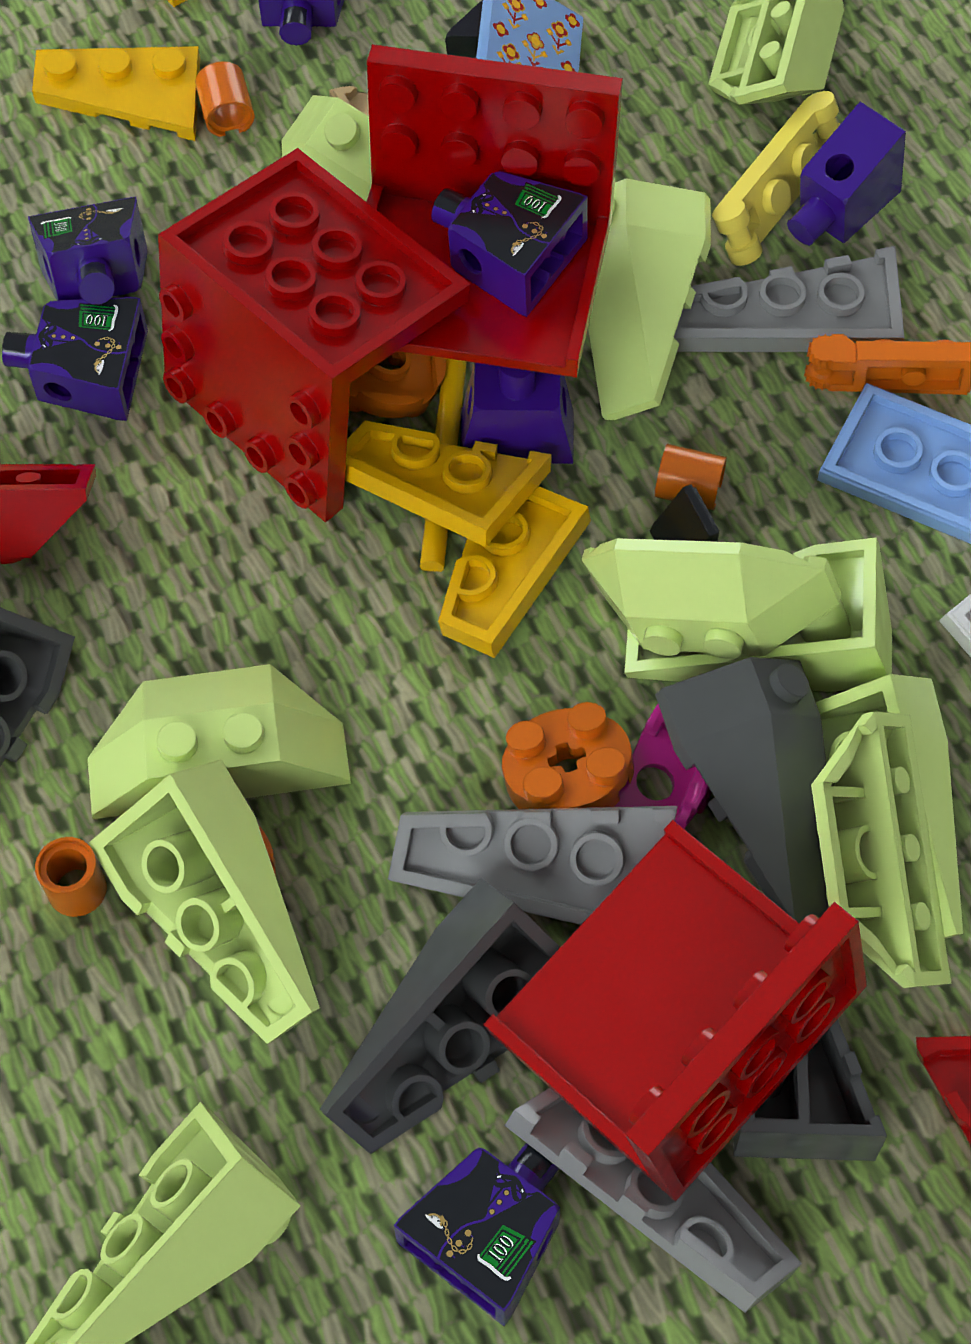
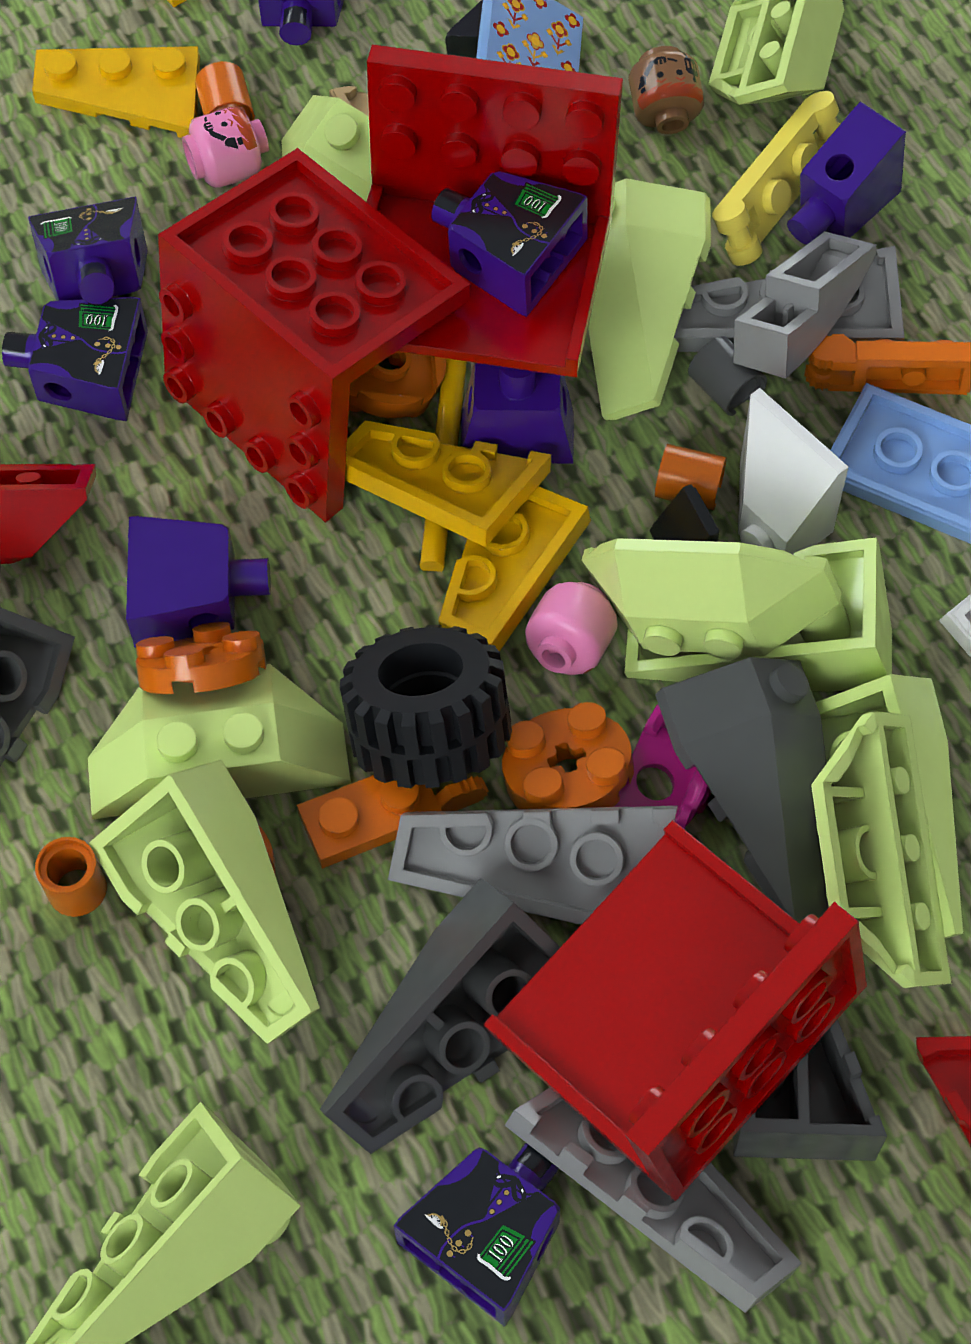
(185, 577): none -> dark purple torso
(208, 659): none -> orange plate
(224, 147): none -> bright pink head
(370, 813): none -> orange hinge
(426, 706): none -> black tyre
(573, 626): none -> bright pink head
(666, 89): none -> medium nougat head
(721, 378): none -> dark grey beam
(786, 480): none -> white slope
(801, 304): none -> light grey slope

